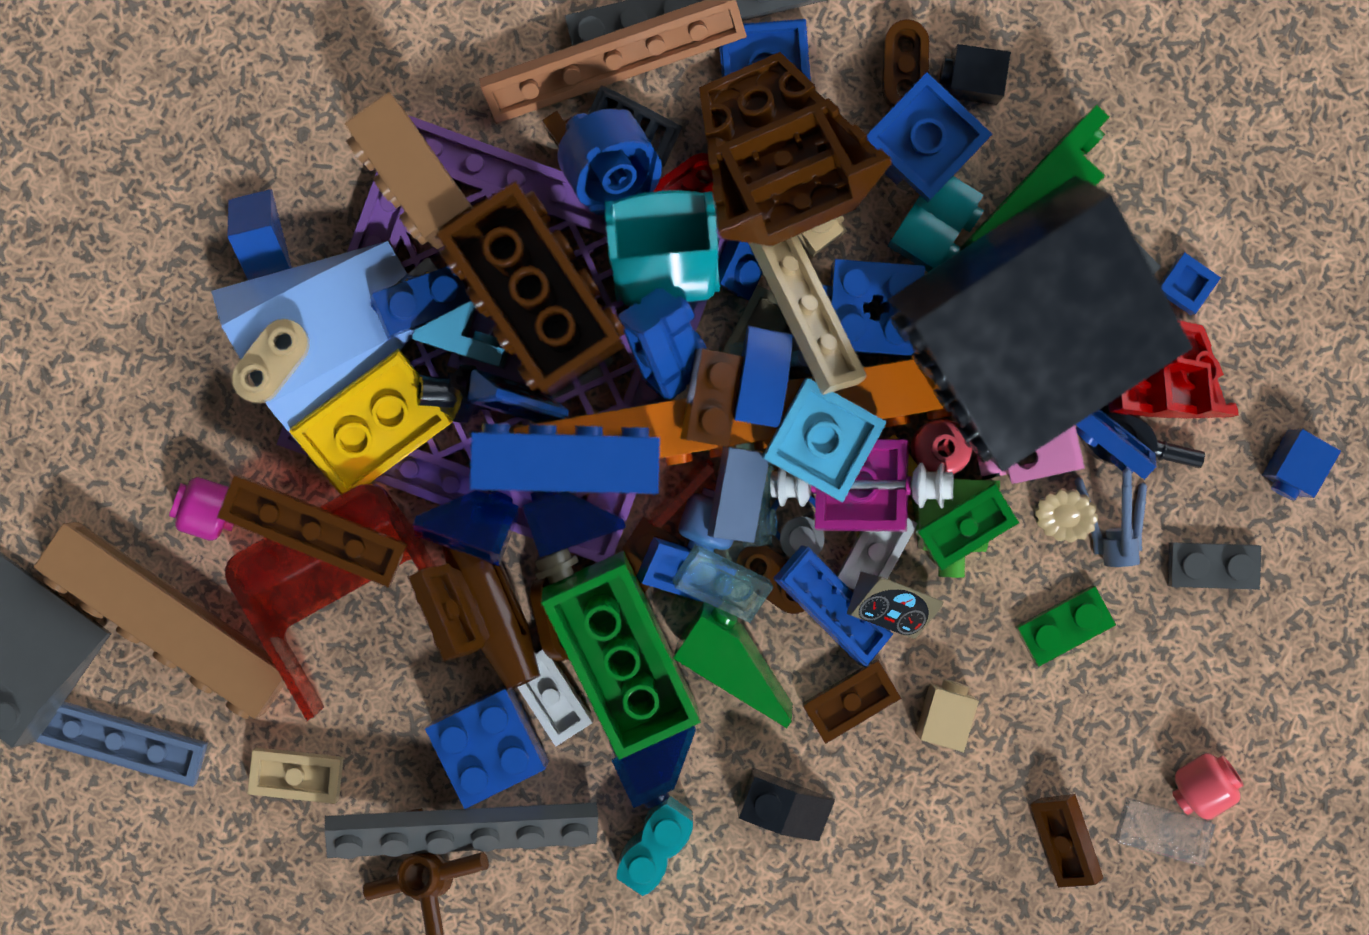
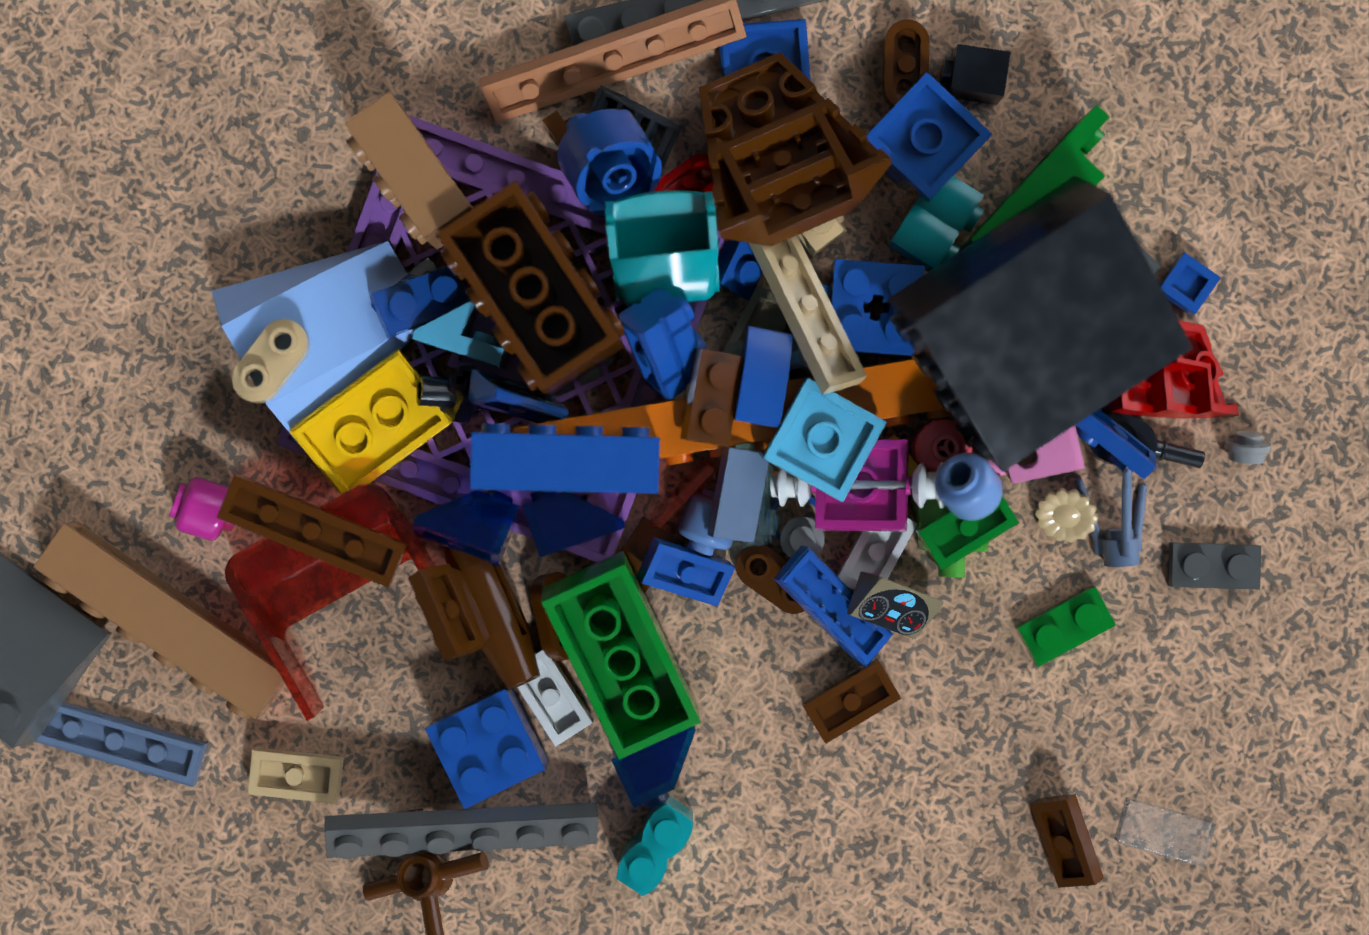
(257, 234): blue slope -> none
(556, 566): dark tan plate -> none
(722, 583): clear light blue plate -> none
(727, 656): green slope -> none
(784, 807): black slope -> none
(947, 715): tan brick -> none
(968, 486): none -> medium blue head
(1207, 786): coral head -> none
(1247, 447): none -> light grey plate
(1300, 464): blue brick -> none

